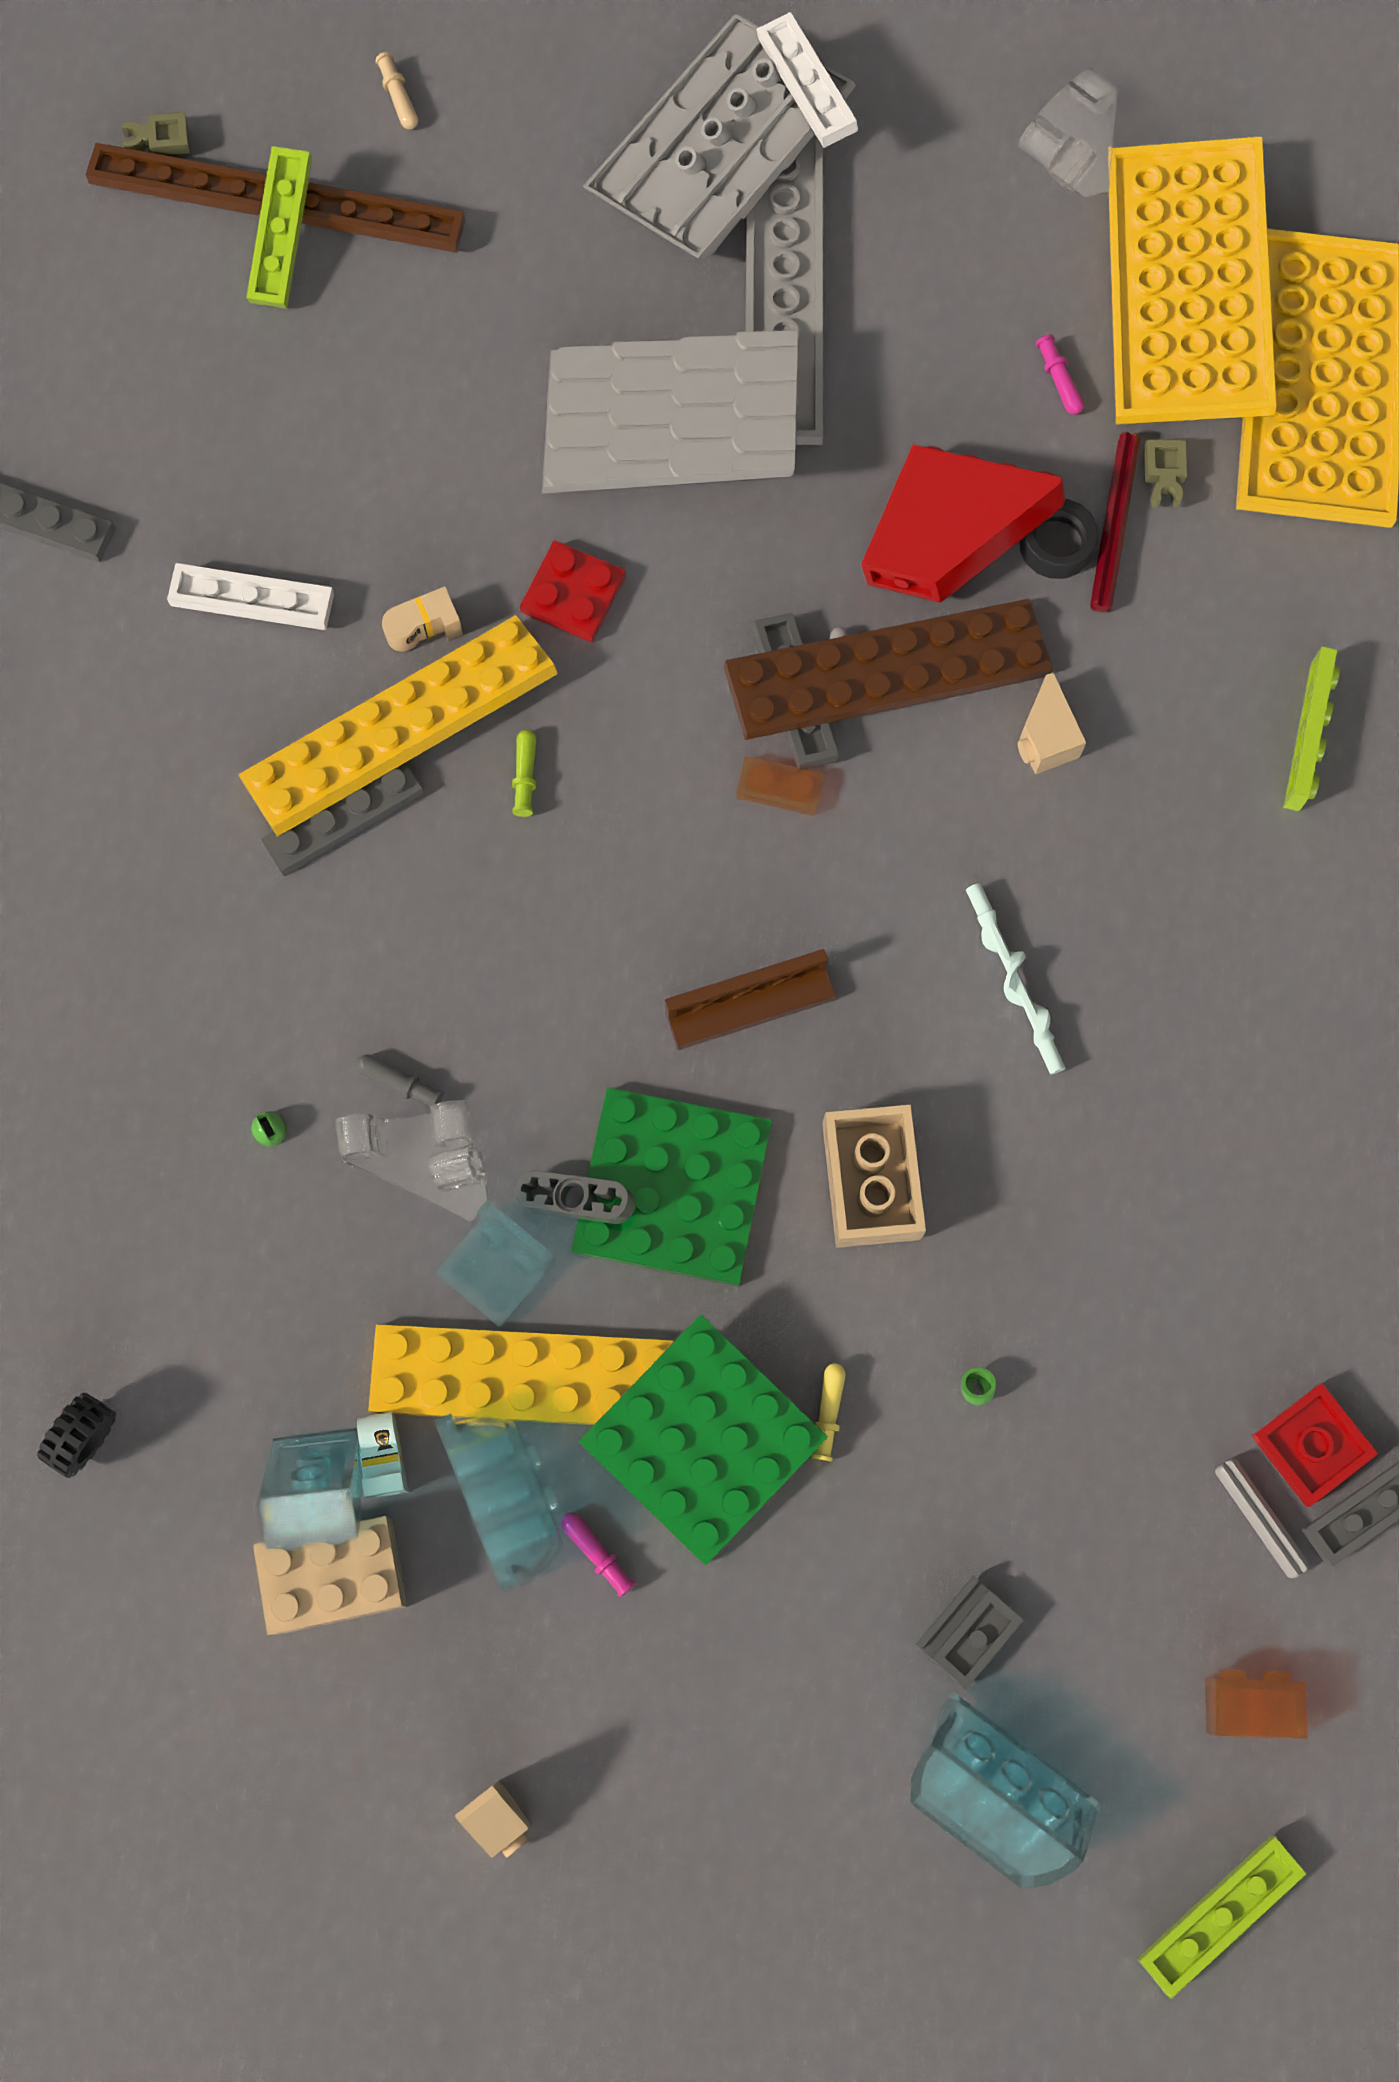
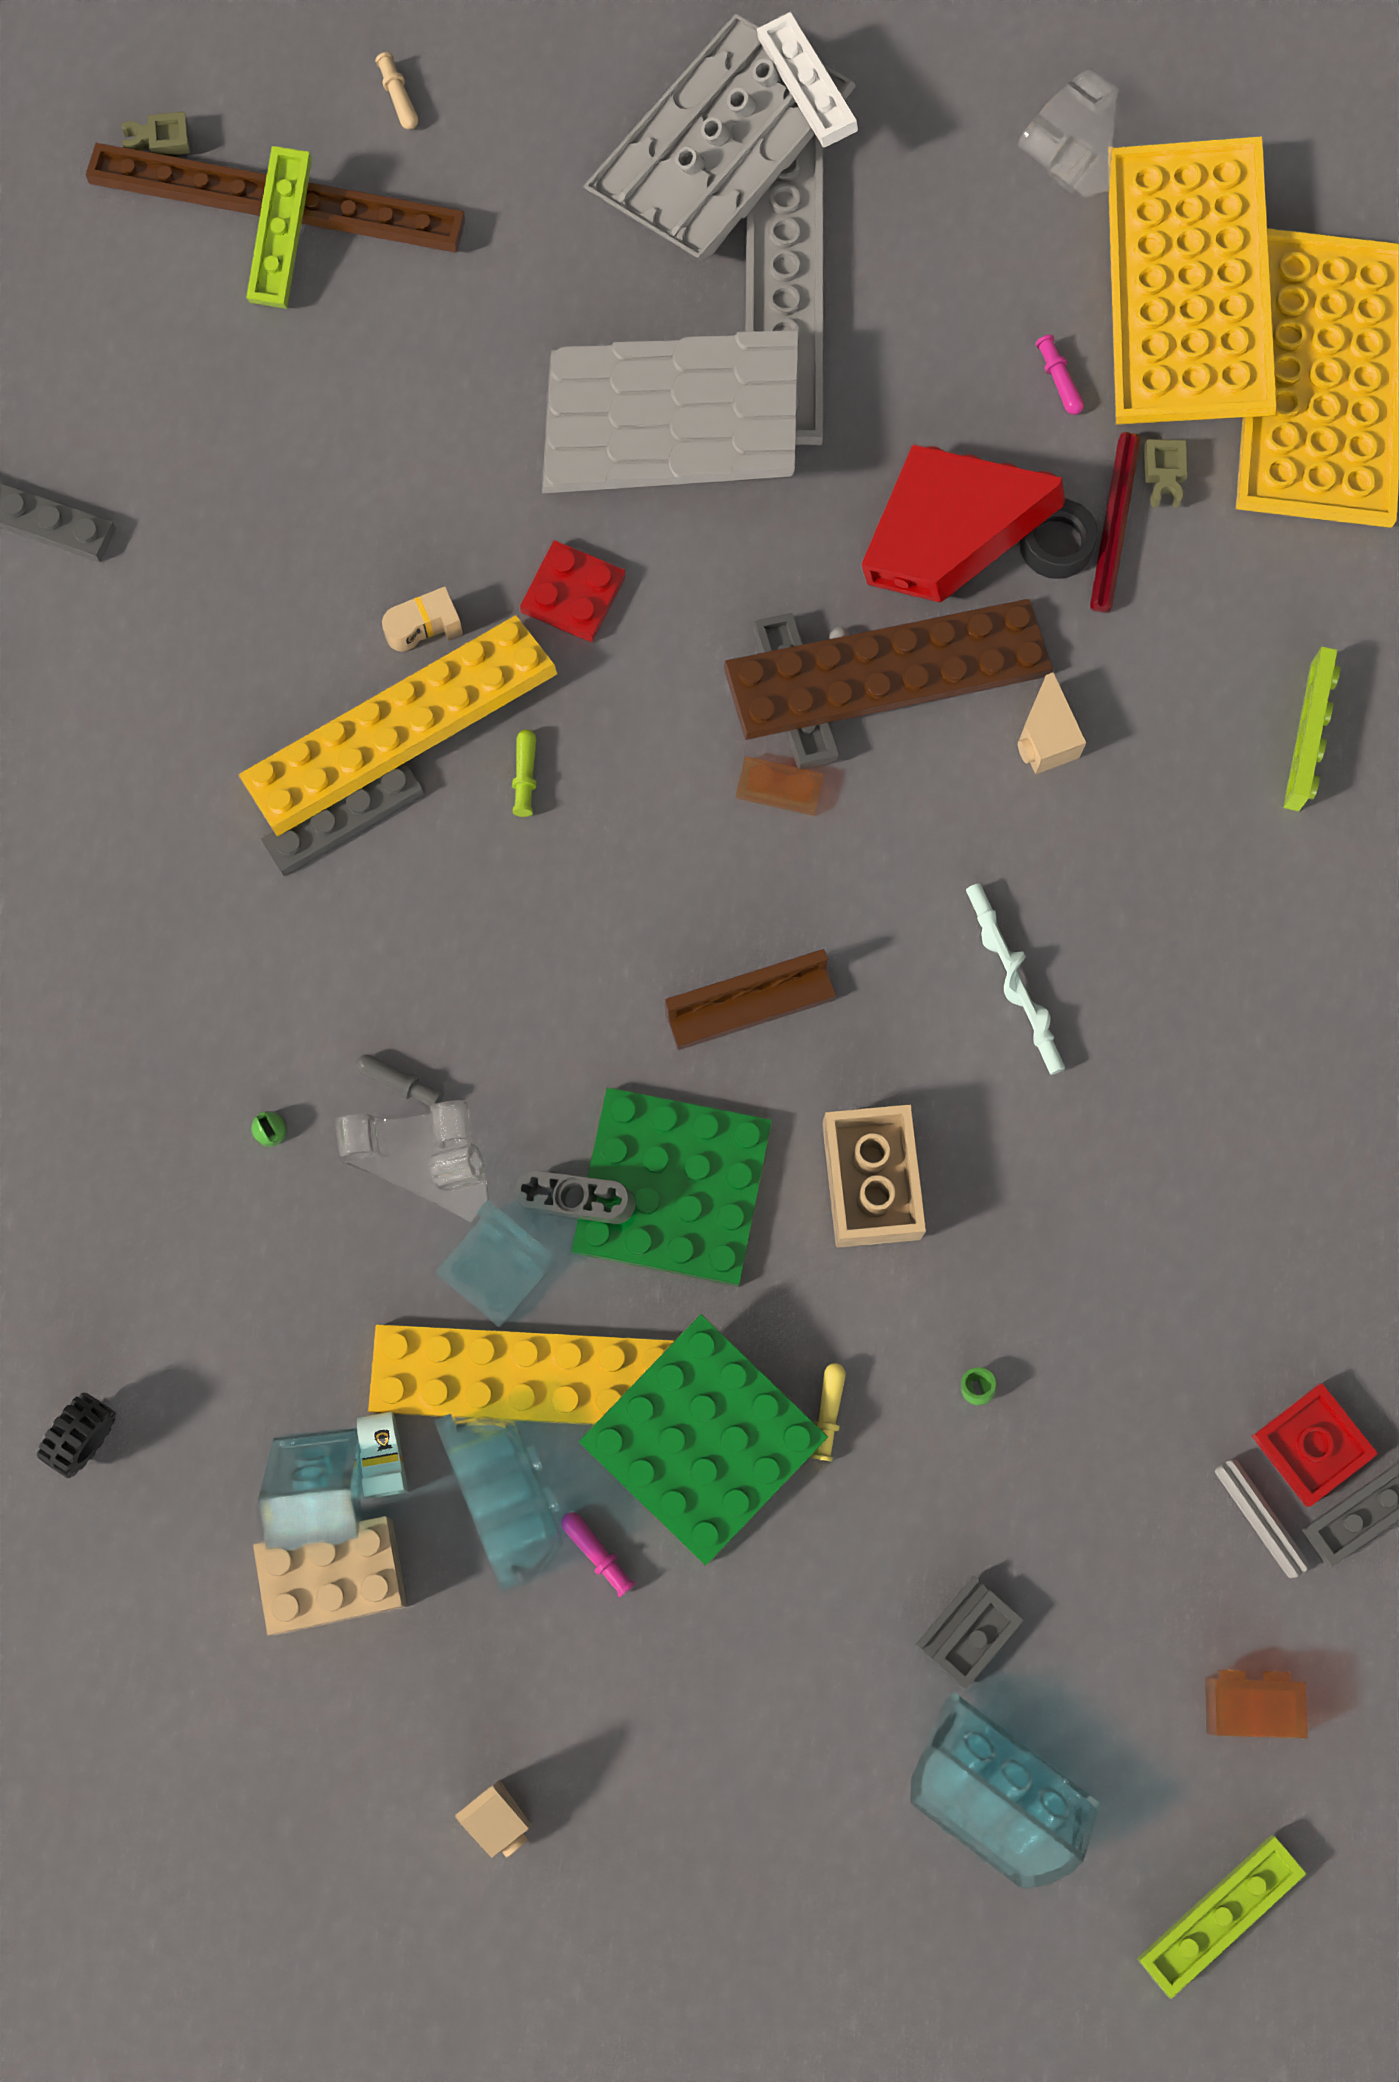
(250, 596): white plate -> none

